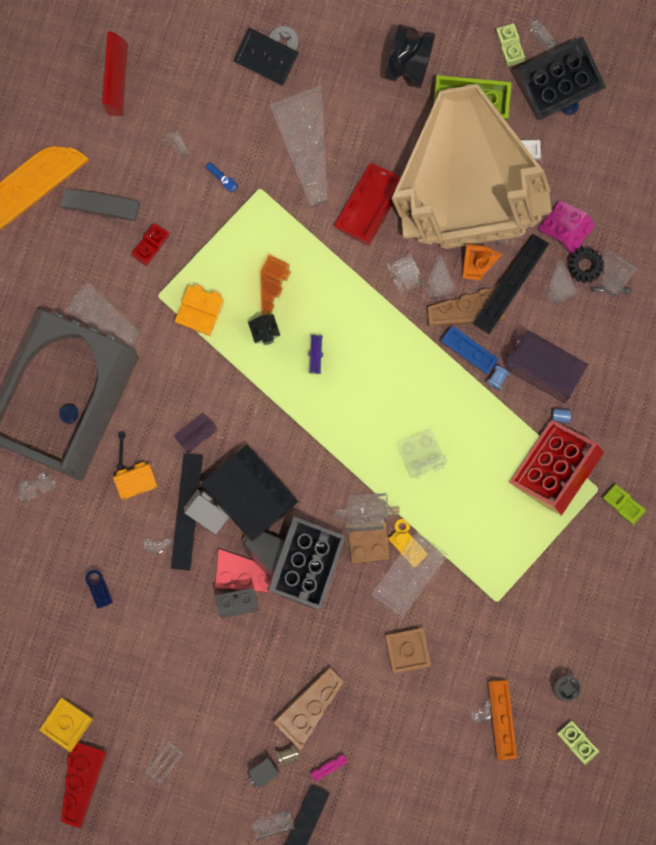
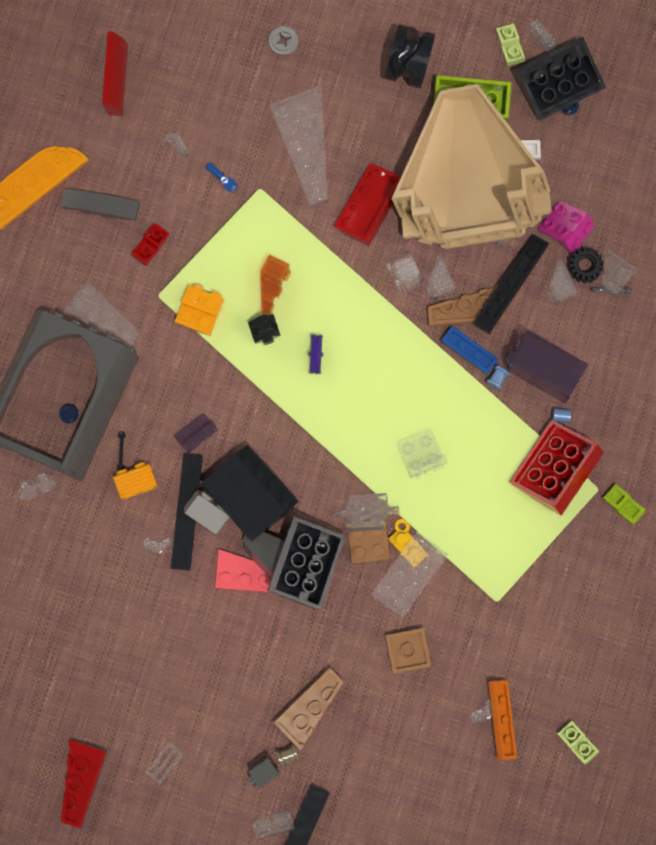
(66, 724): yellow tile -> none
(99, 591): clear blue piece -> none
(230, 606): dark grey window -> none
(266, 56): black tile -> none
(329, 767): dark pink axle -> none
(478, 261): orange slope -> none
(567, 688): dark grey wheel -> none

